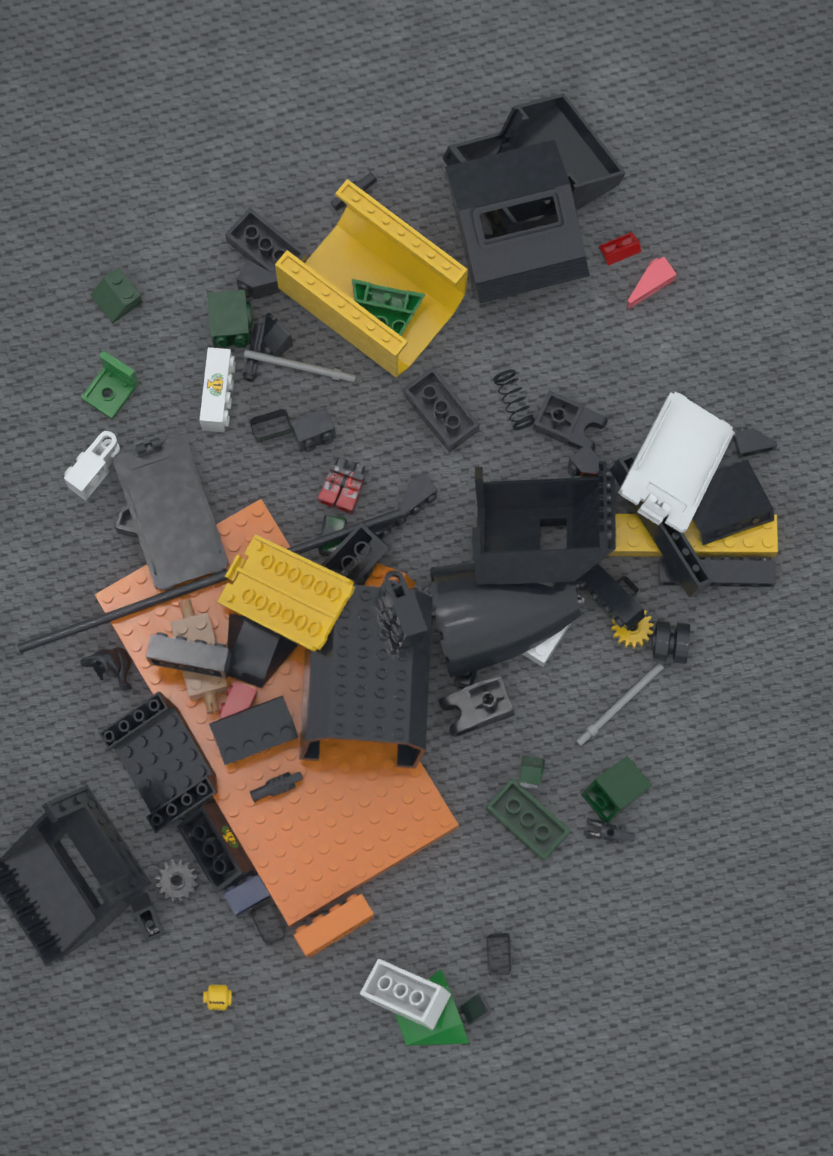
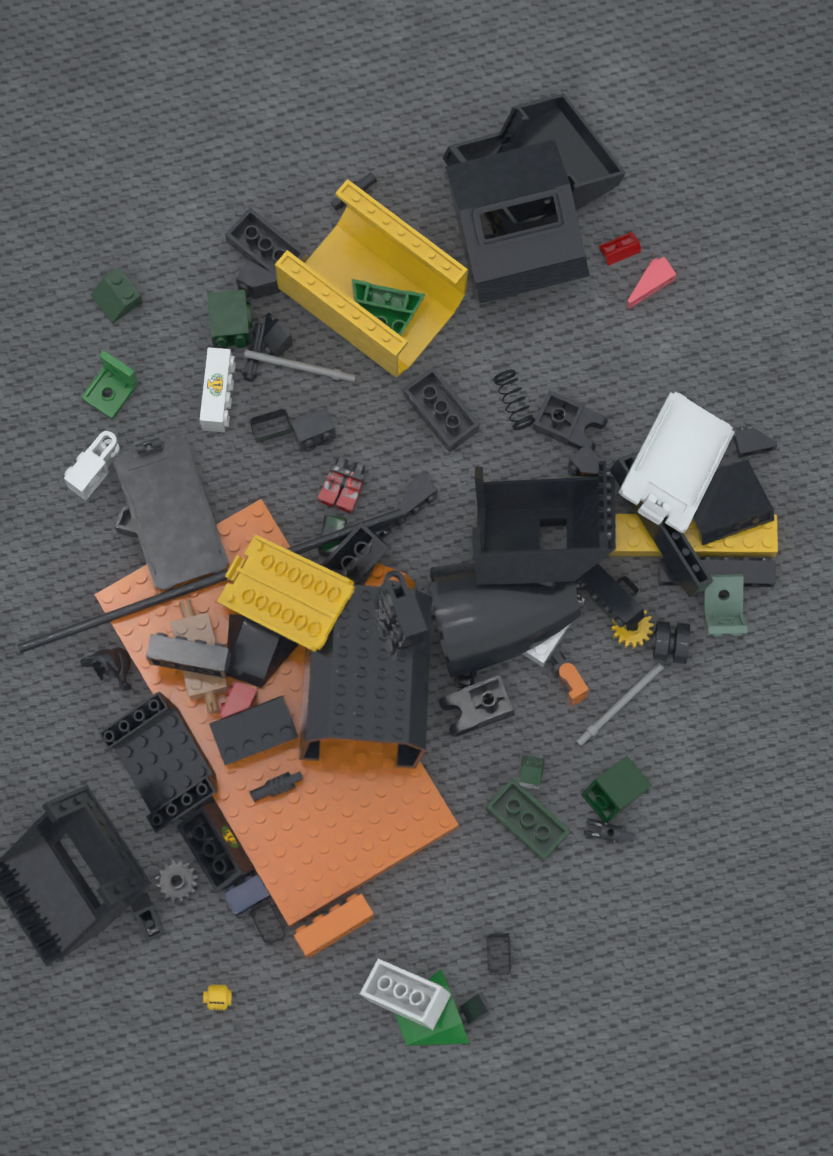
(569, 678): none -> orange hips
(725, 614): none -> sand green bracket

